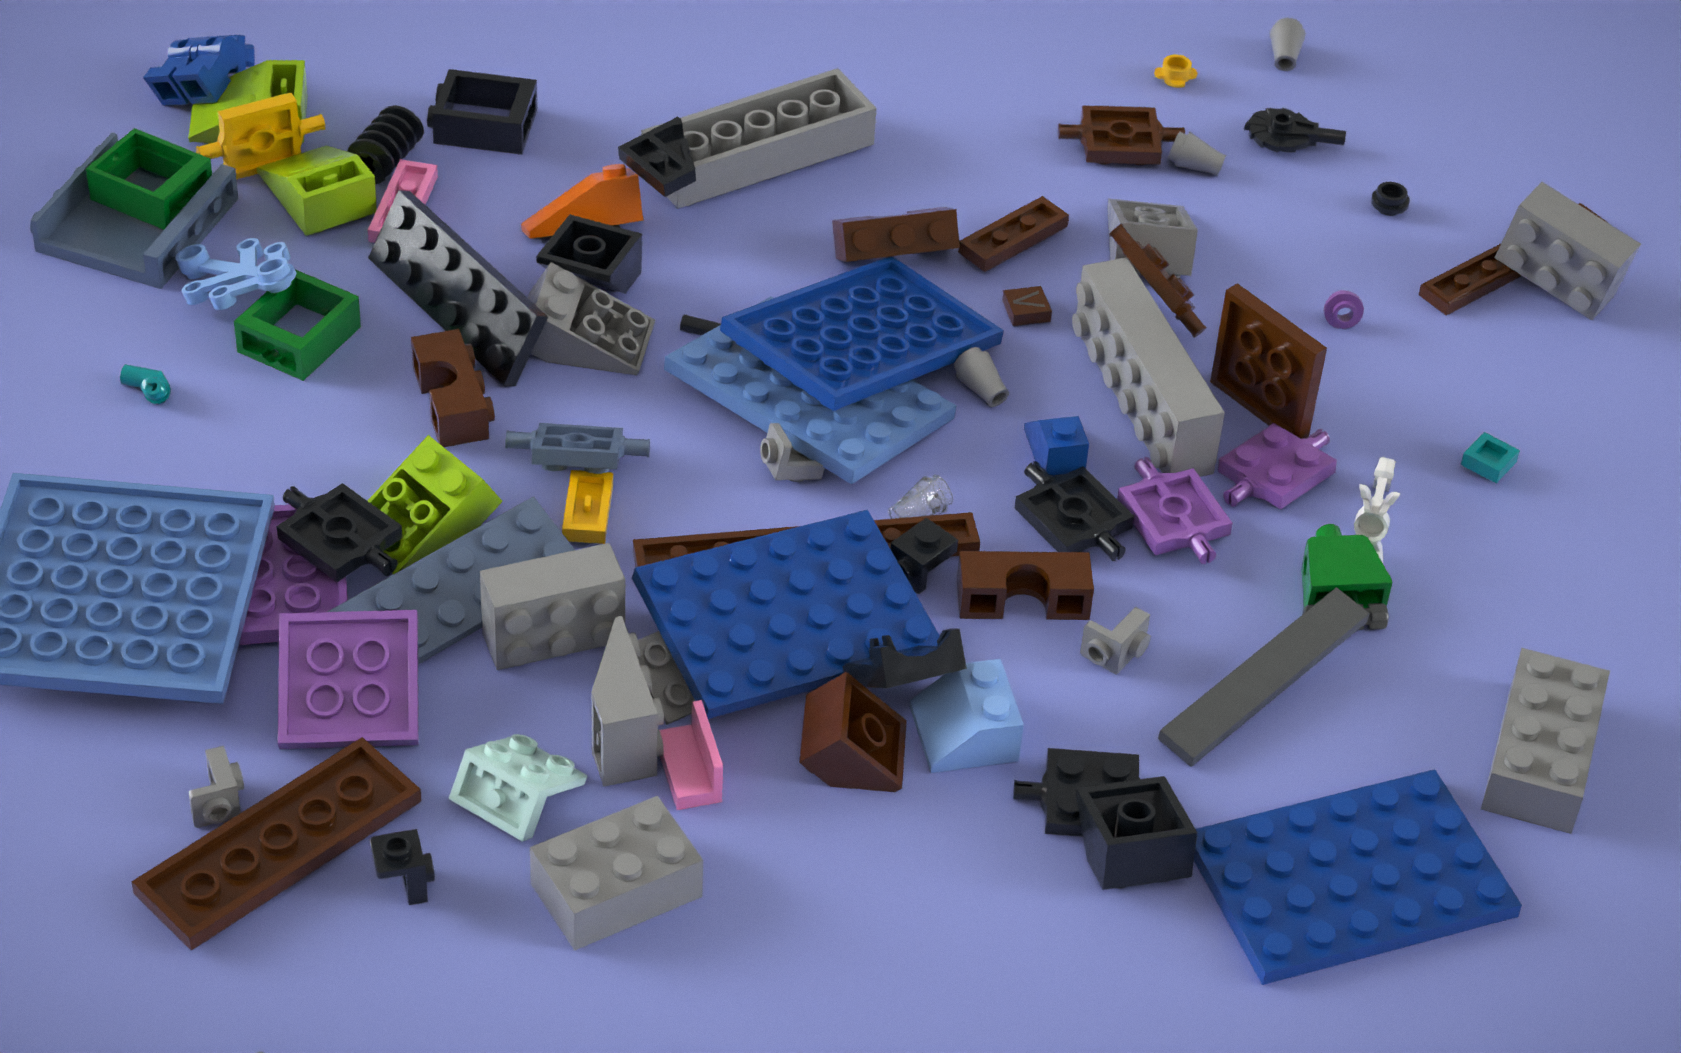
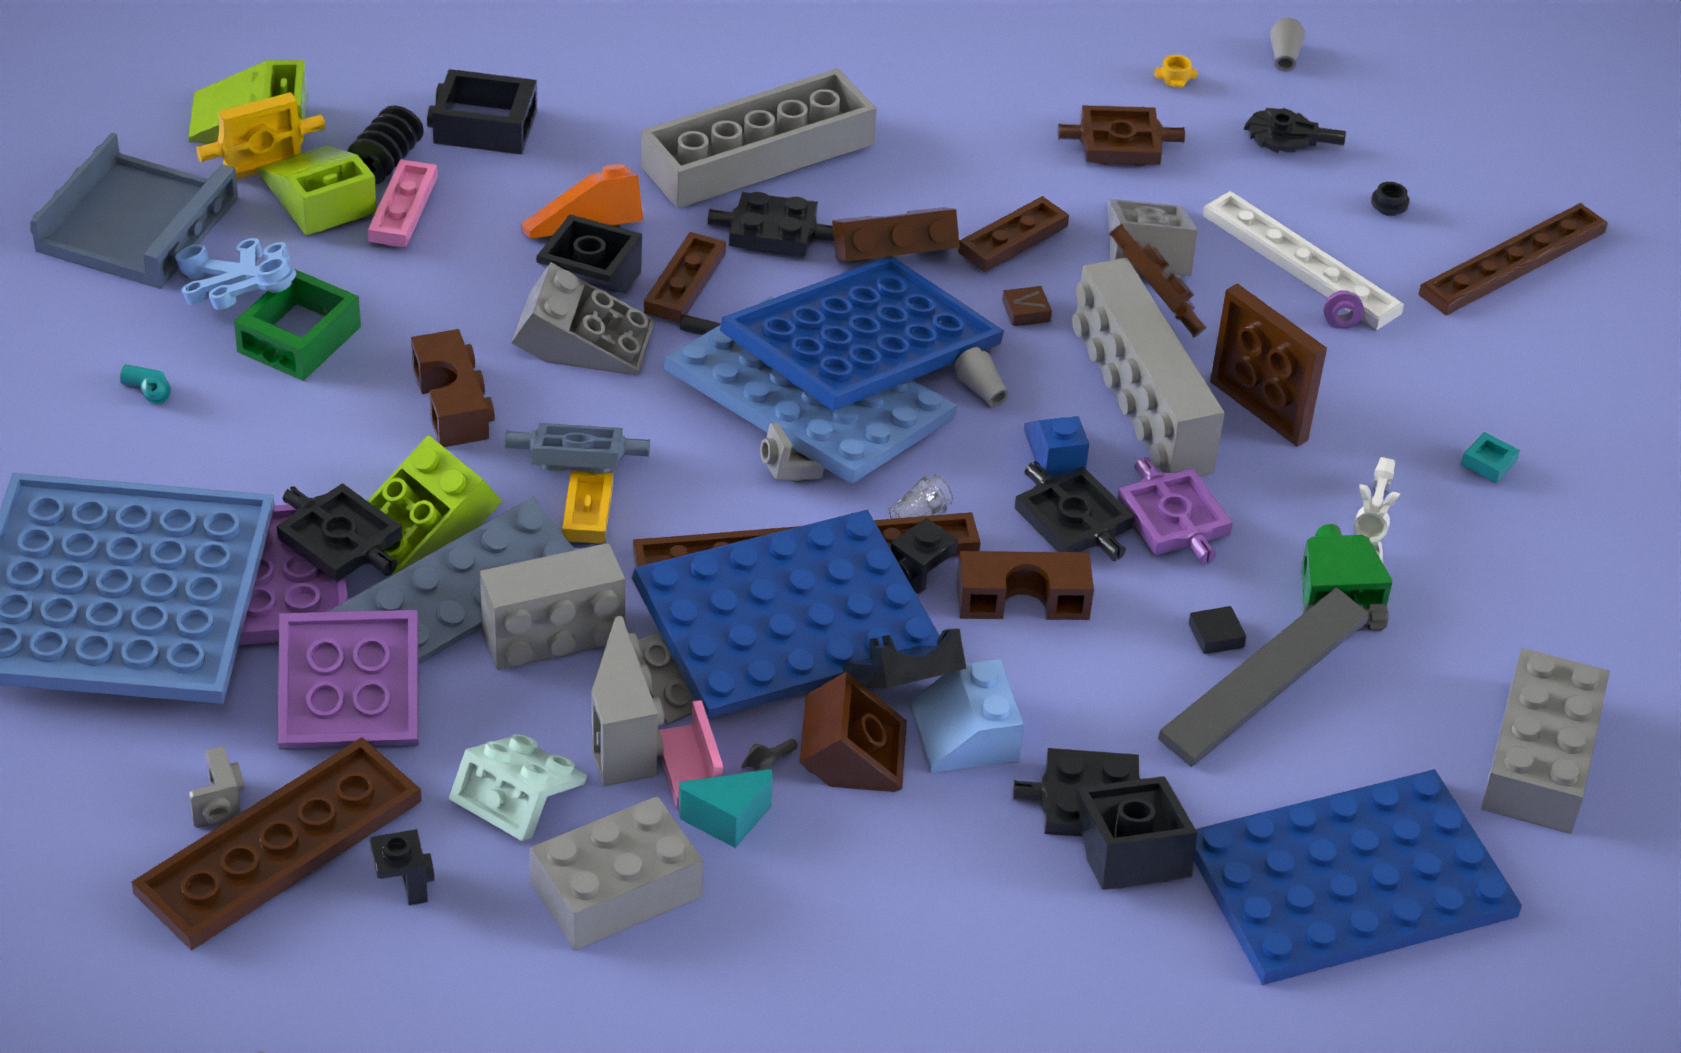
(182, 167): green window -> none
(199, 69): blue hips -> none
(458, 287): black plate -> none
(661, 157): black wing -> none
(684, 277): none -> reddish brown plate
(726, 804): none -> teal slope
(763, 758): none -> dark grey hand
(772, 223): none -> black plate
(1119, 646): light grey bracket -> none
(1195, 154): light grey cone -> none
(1217, 629): none -> black tile
(1276, 466): medium lavender plate -> none
(1300, 257): none -> white tile
(1567, 250): light grey brick -> none

